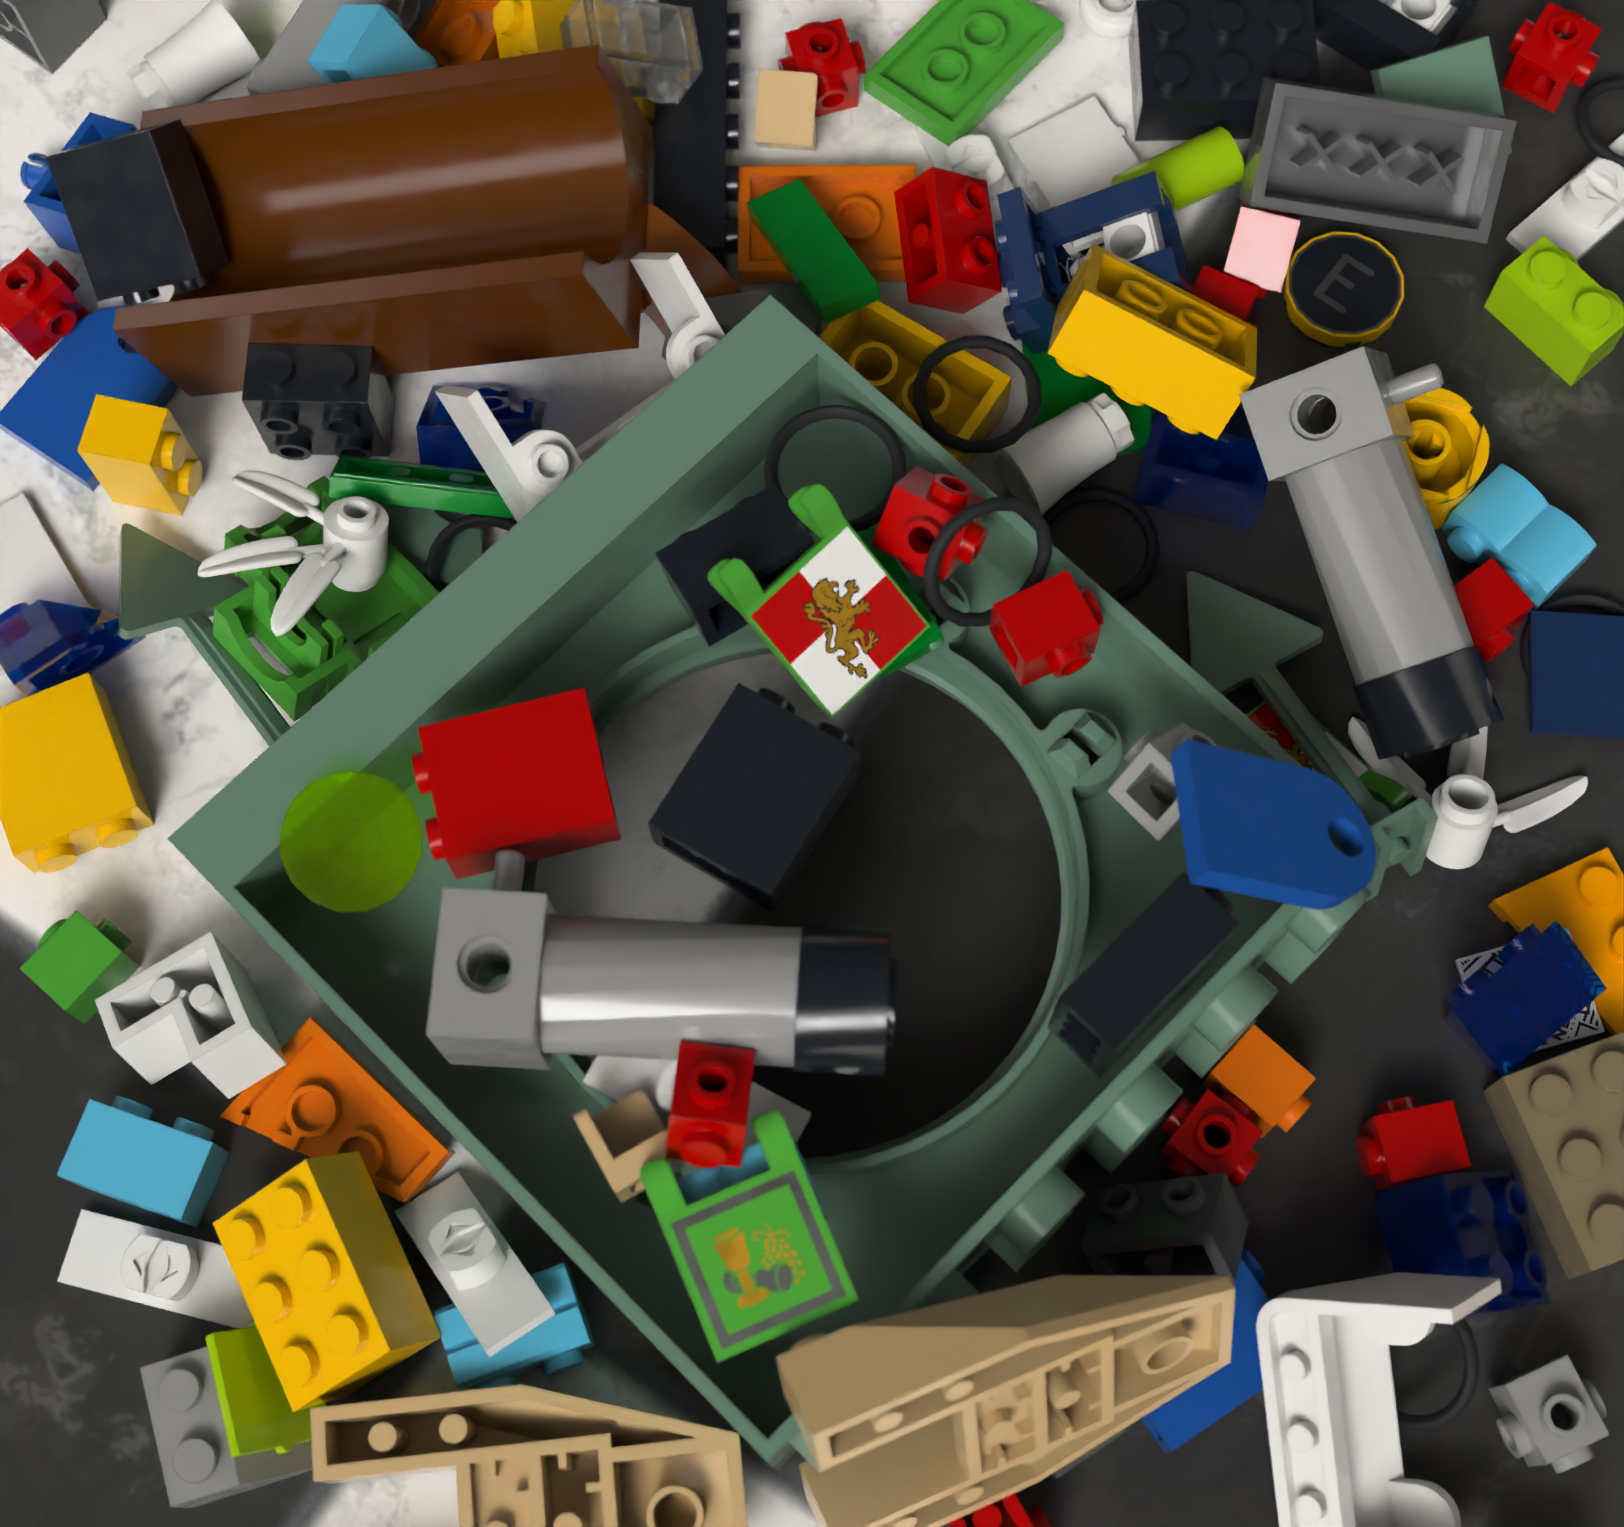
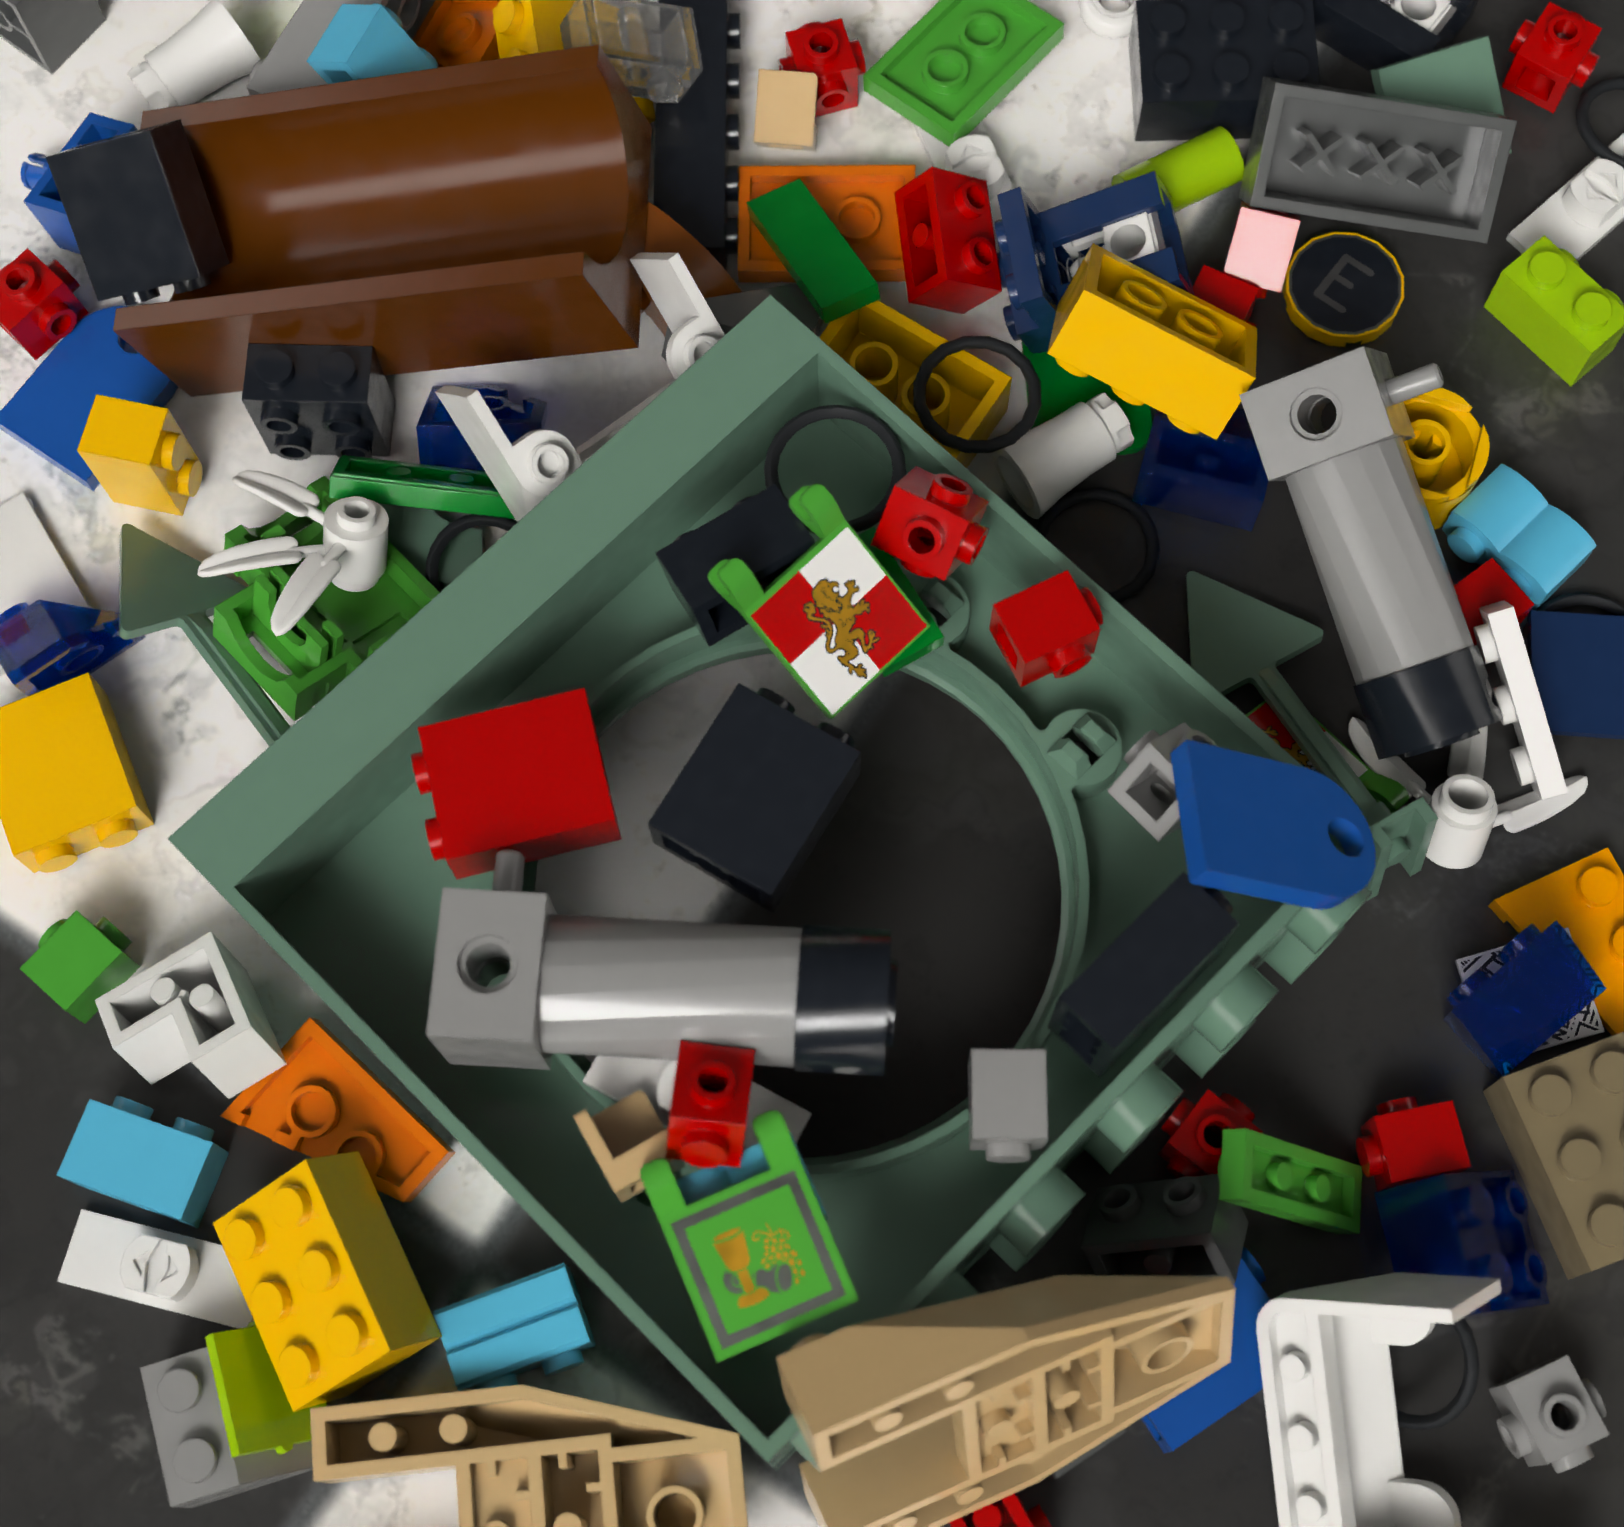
(351, 841): clear neon green tile -> none
(474, 1264): white piece -> none
(957, 523): black piece -> none
(1007, 1103): none -> light grey brick
(1072, 153): white piece -> none
(1263, 1080): orange brick -> none
(1290, 1181): none -> bright green plate
(1520, 700): none -> white plate

